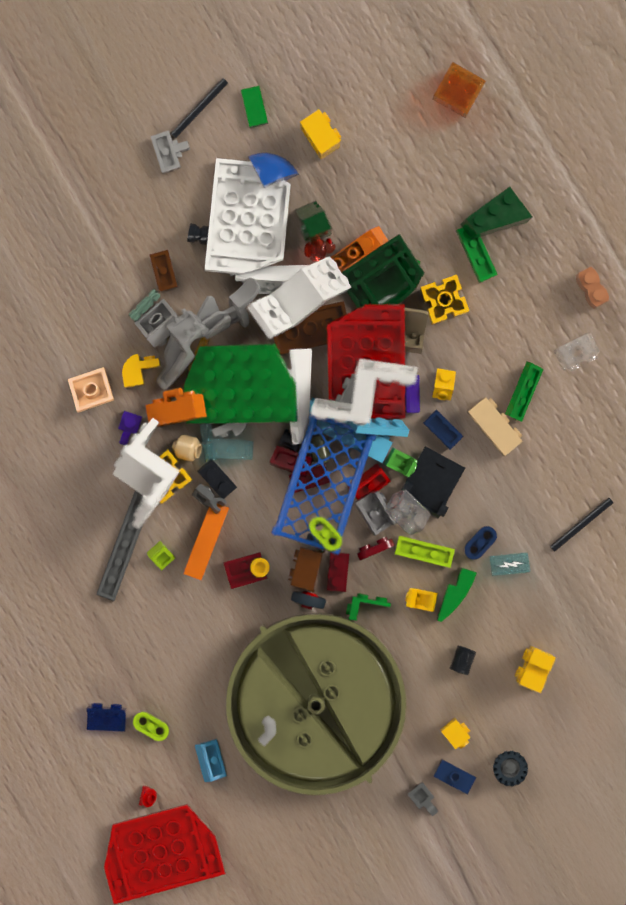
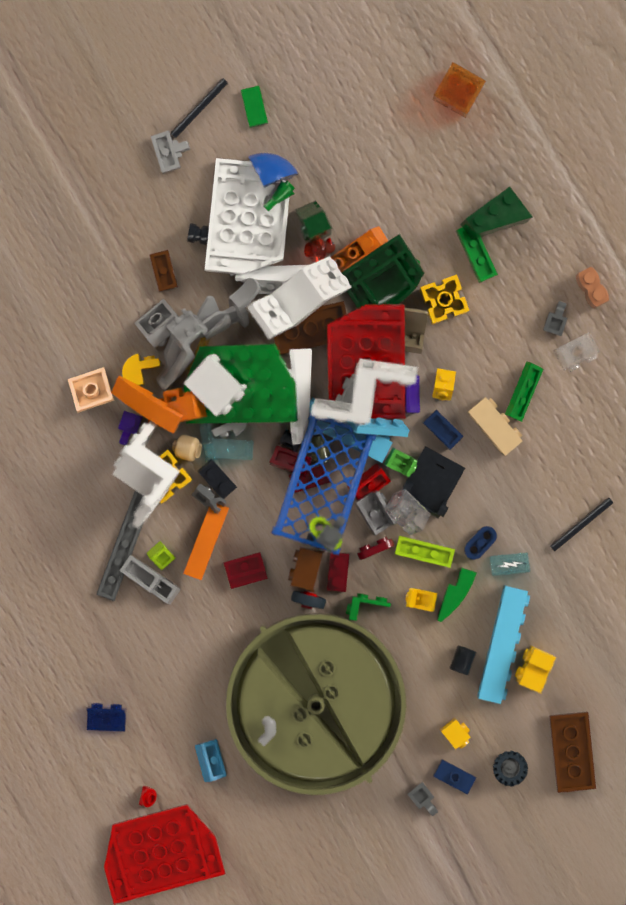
(144, 305): sand green axle -> none
(146, 404): none -> orange slope
(150, 579): none -> light grey slope
(150, 727): lime plate -> none
(215, 386): none -> white panel
(260, 567): yellow plate -> none
(281, 193): none -> green cone
(320, 134): yellow brick -> none
(330, 535): none -> dark grey plate
(502, 644): none -> medium azure brick
(556, 322): none -> dark grey plate
(572, 752): none -> reddish brown plate

